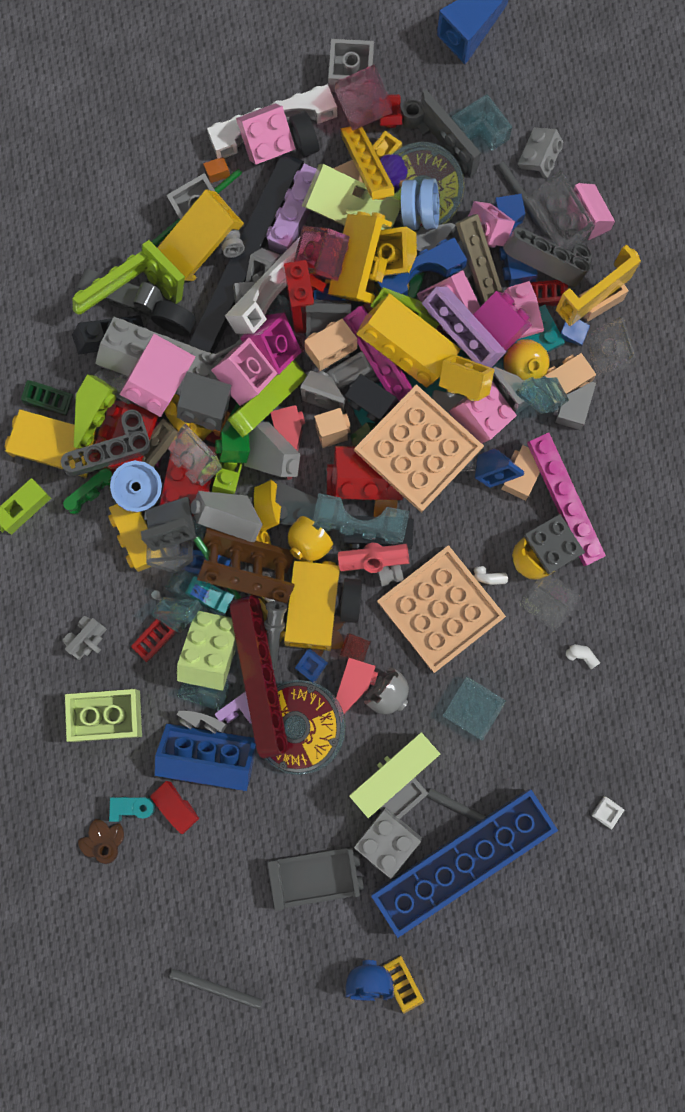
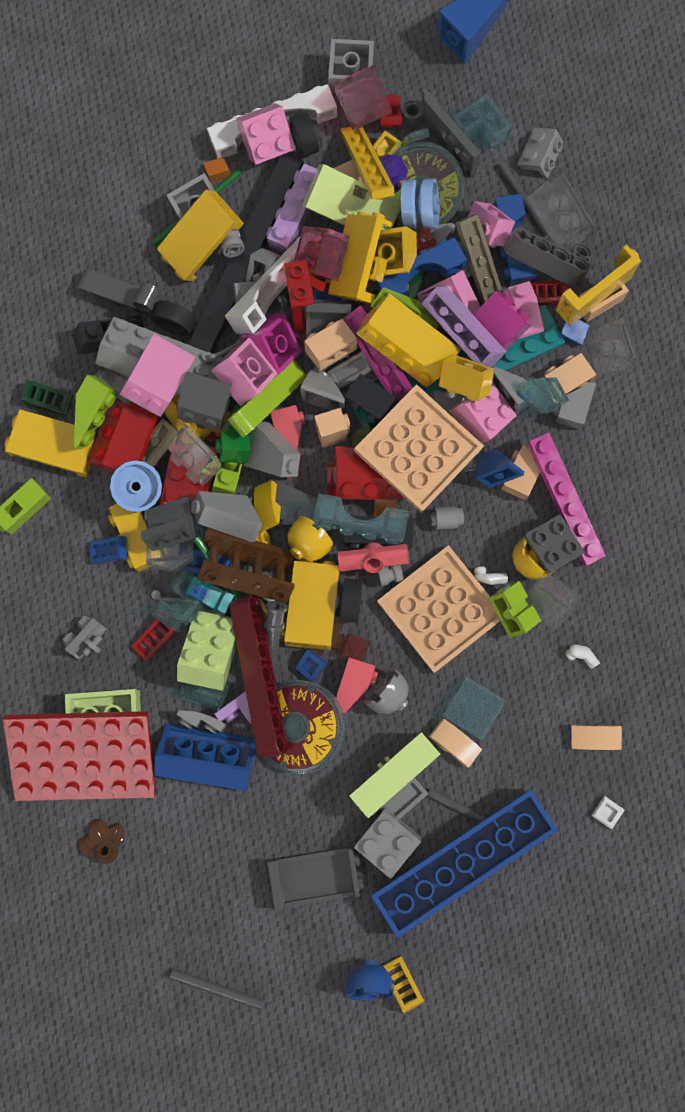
(80, 756): none -> plate
(88, 491): green plate -> none
(104, 448): dark grey beam -> none
(108, 550): none -> blue plate
(138, 806): teal leg -> none
(151, 262): lime bracket -> none
(174, 808): red slope -> none
(418, 136): none -> clear light blue tile
(430, 241): none -> clear red plate
(447, 517): none -> light grey brick
(455, 742): none -> light nougat slope
(513, 609): none -> lime brick
(527, 359): yellow cylinder -> none
(595, 208): bright pink slope -> none
(597, 737): none -> light nougat slope

